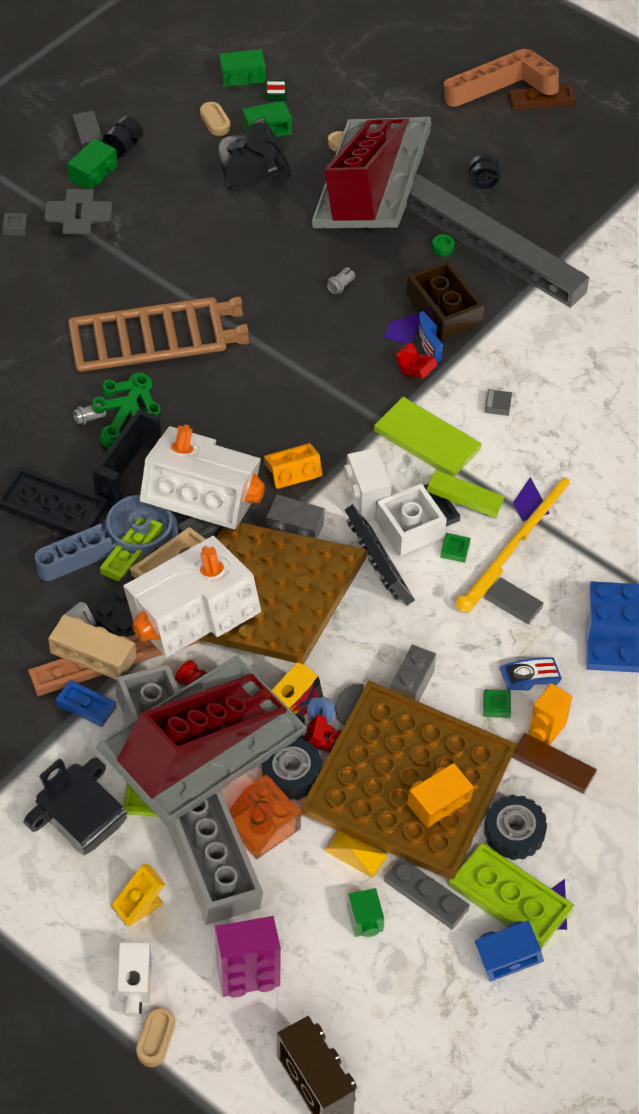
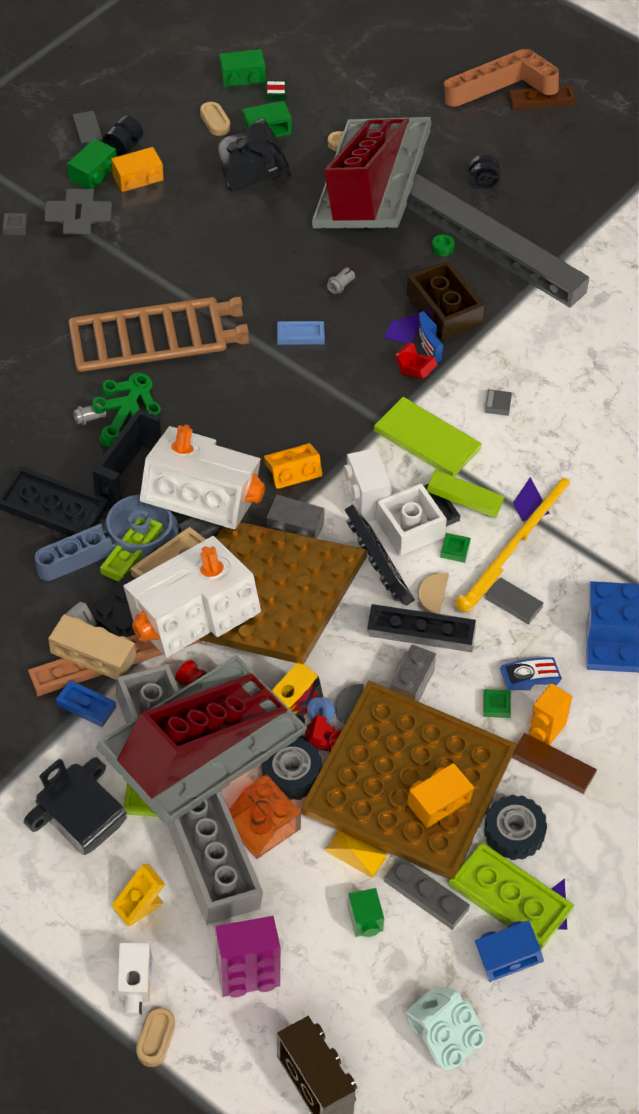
(137, 169): none -> light orange brick
(300, 332): none -> medium blue tile
(421, 628): none -> black brick
(432, 592): none -> tan tile
(447, 1026): none -> light aqua piece

